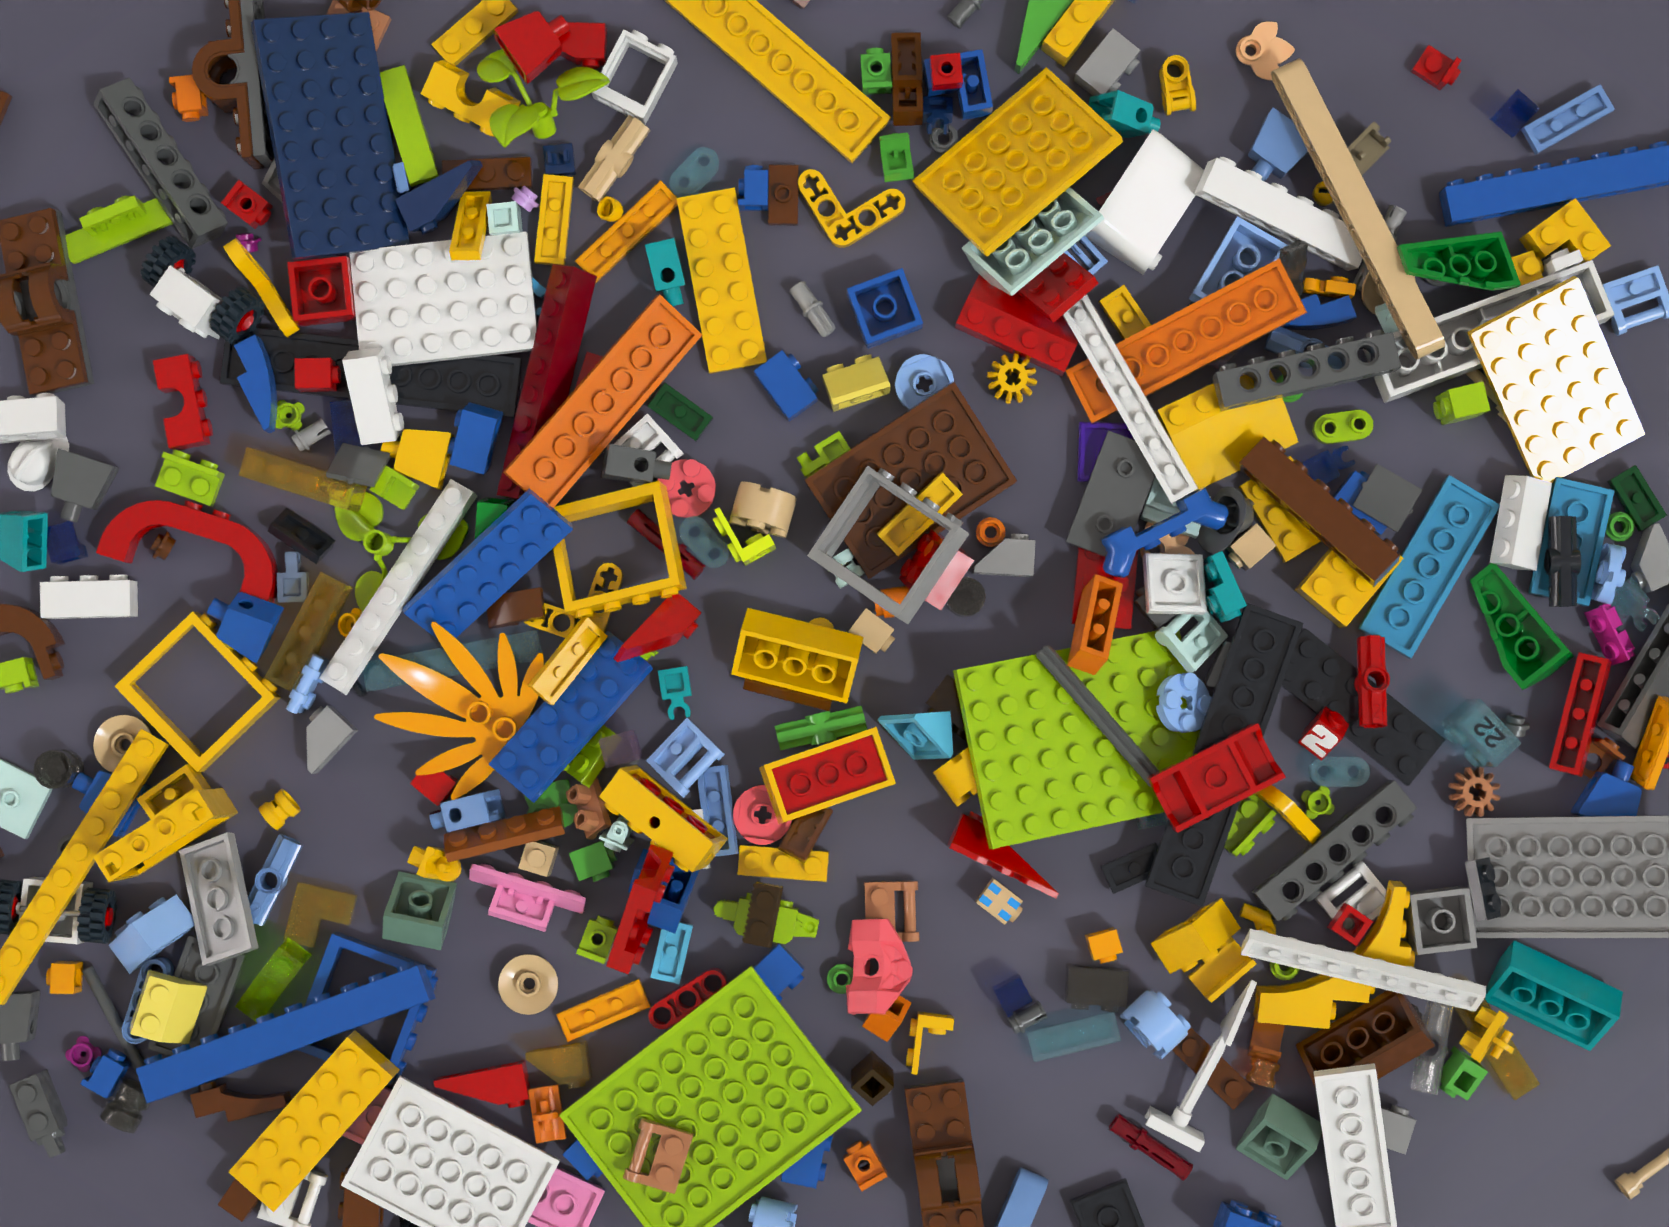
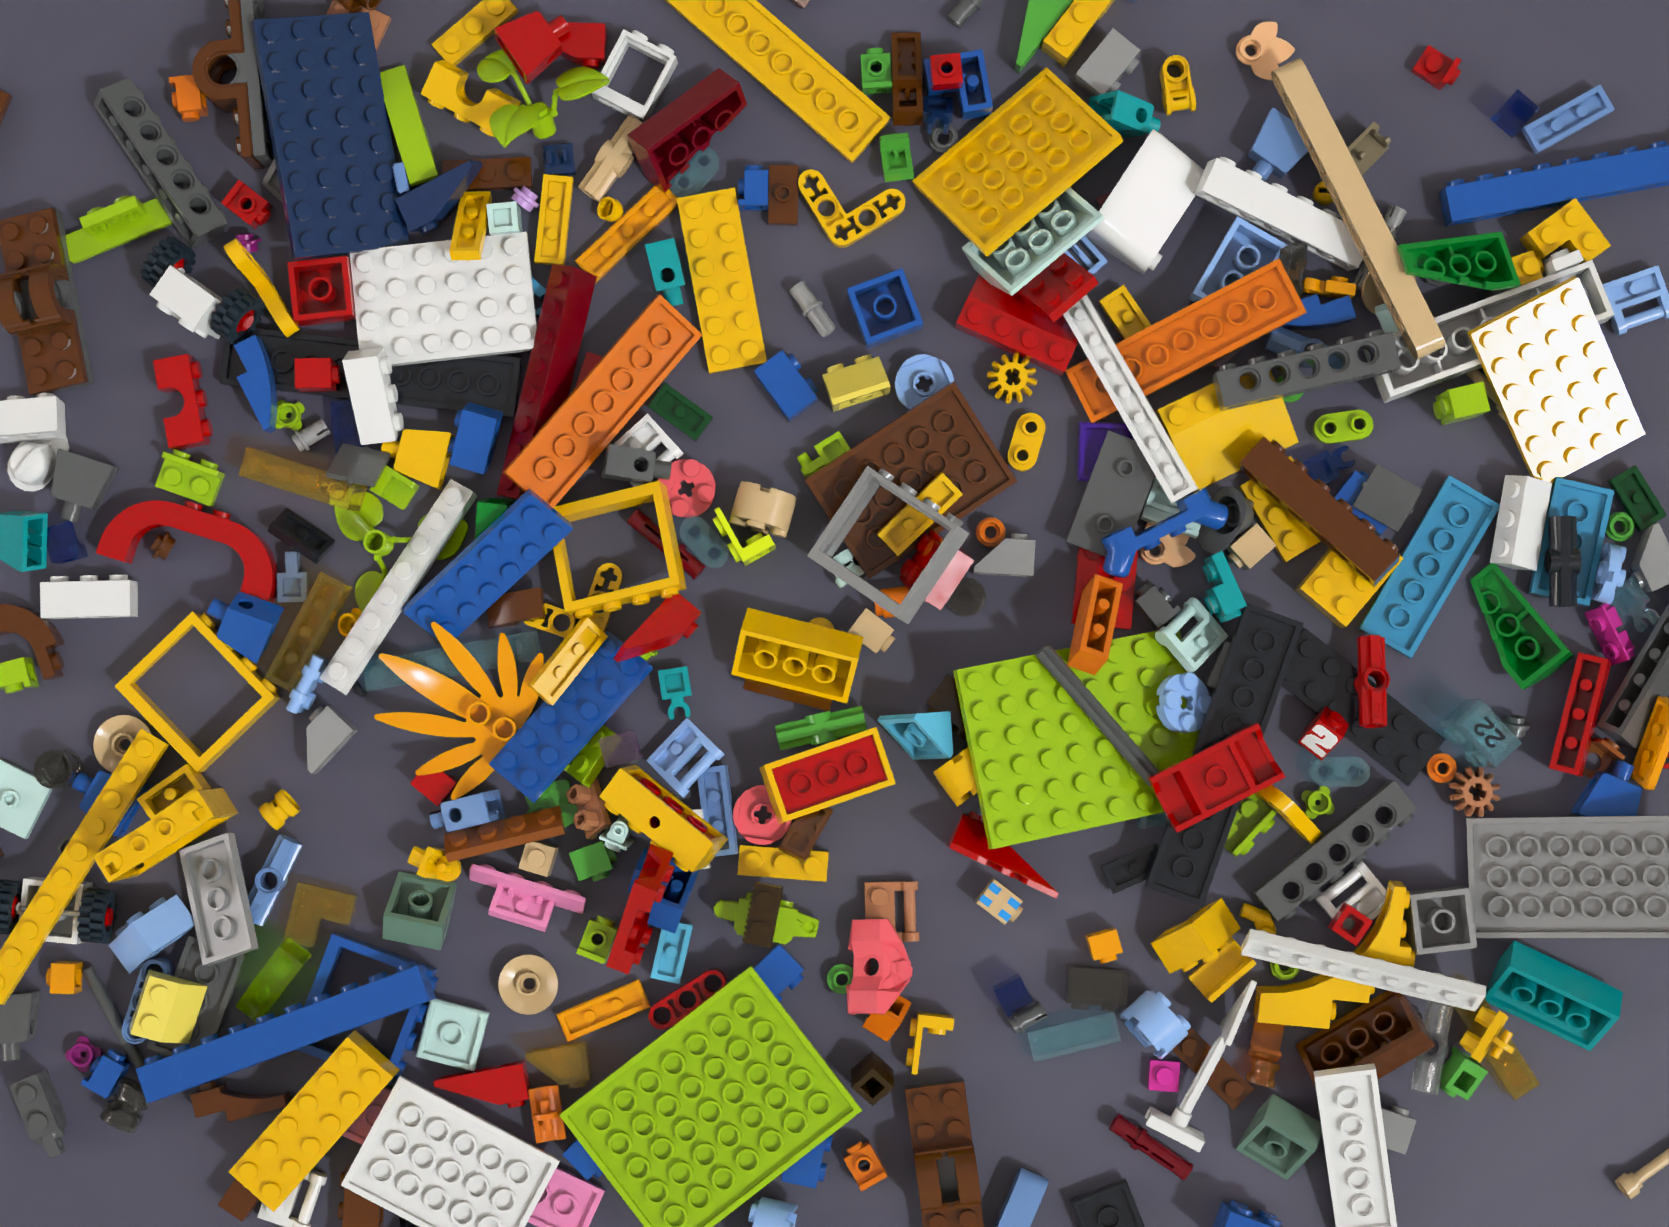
(452, 1034): none -> light aqua plate
(668, 1158): nougat plate -> none
(685, 127): none -> dark red wedge
(1026, 441): none -> yellow plate
(1163, 1075): none -> dark pink plate
(1174, 583): white tile -> none
(1432, 766): none -> orange plate
(1482, 889): black plate -> none

